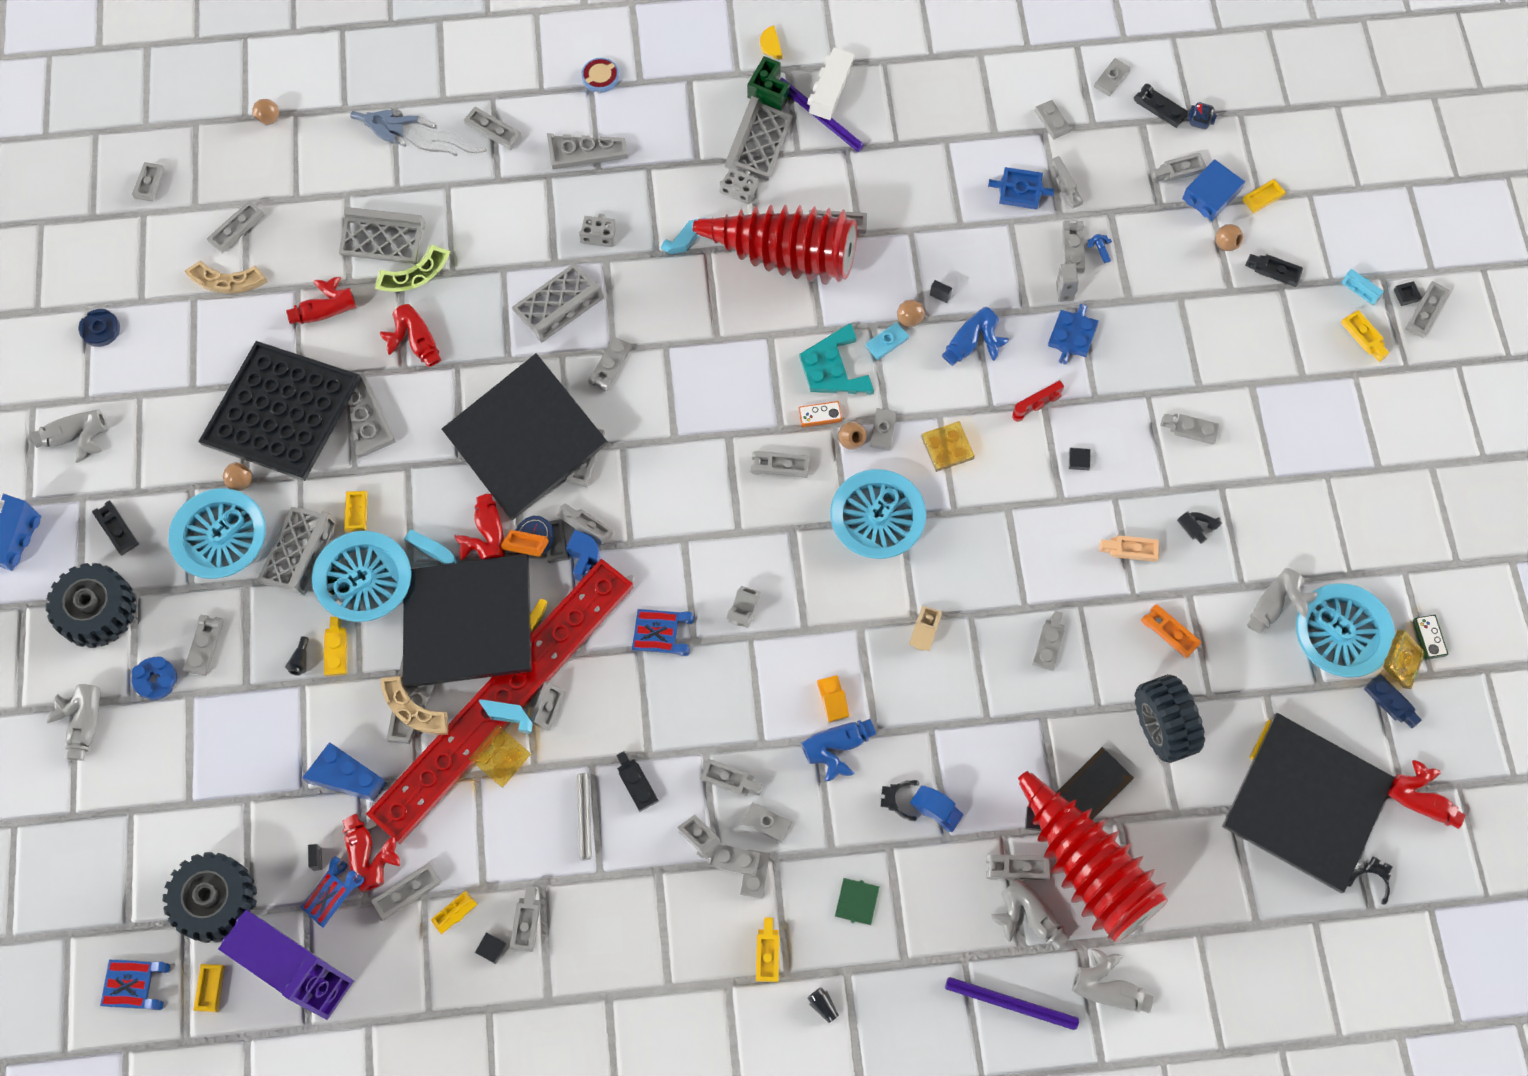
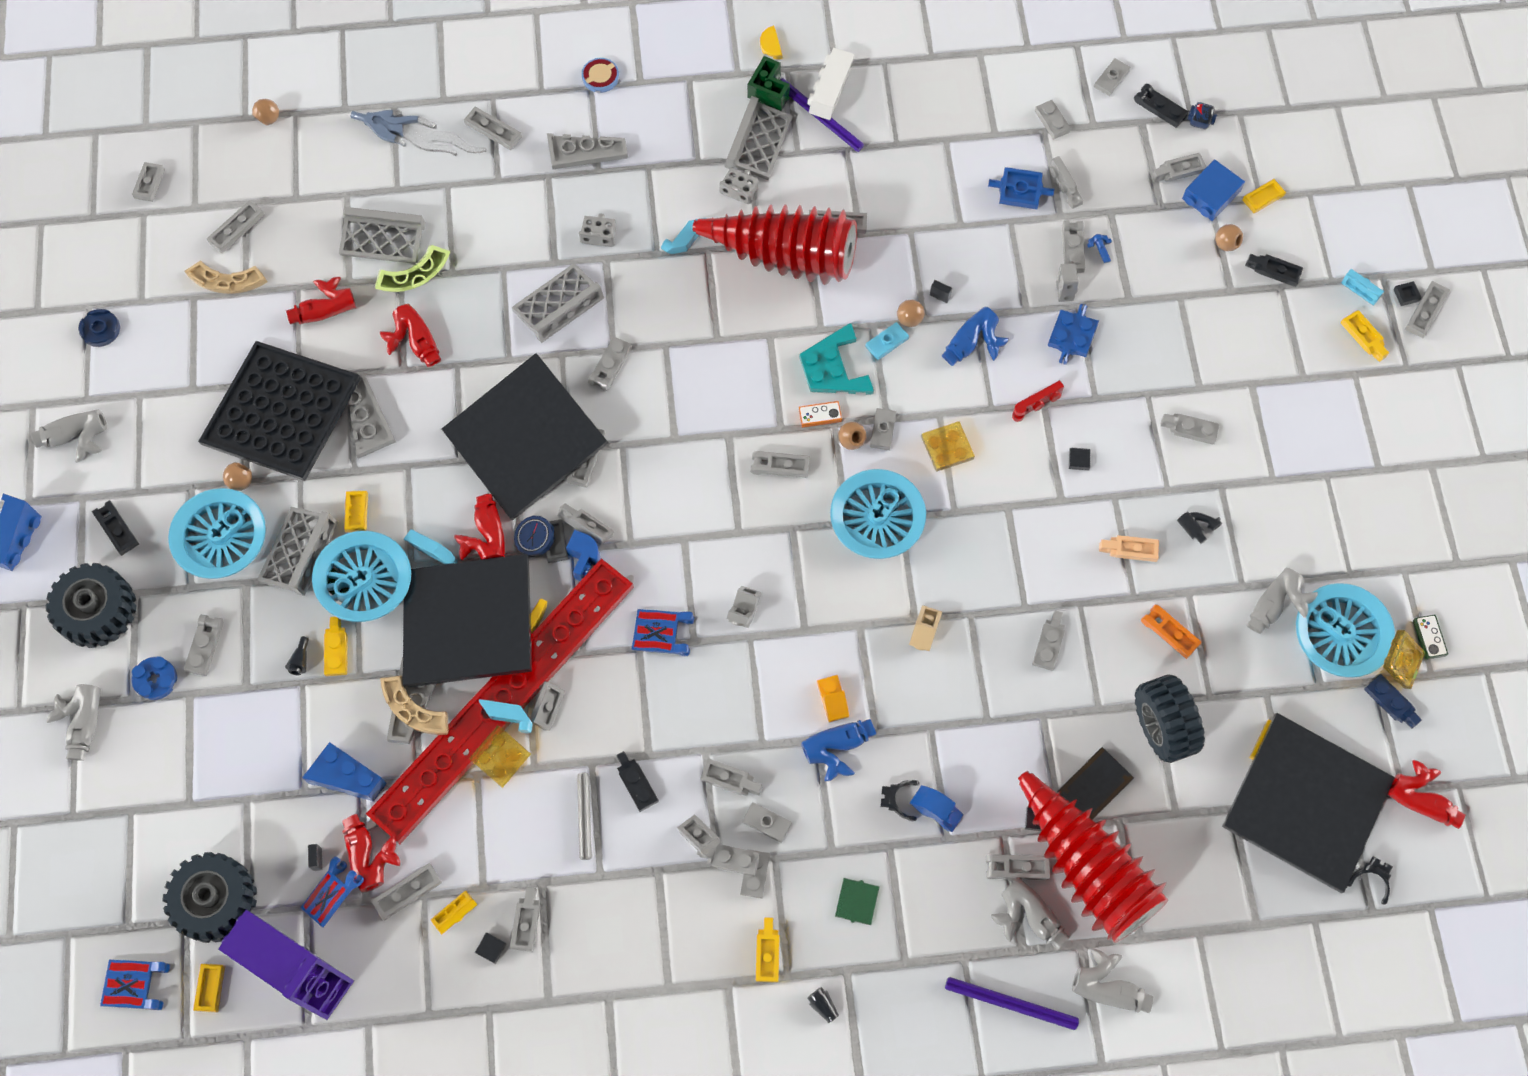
(525, 543): orange tile -> none

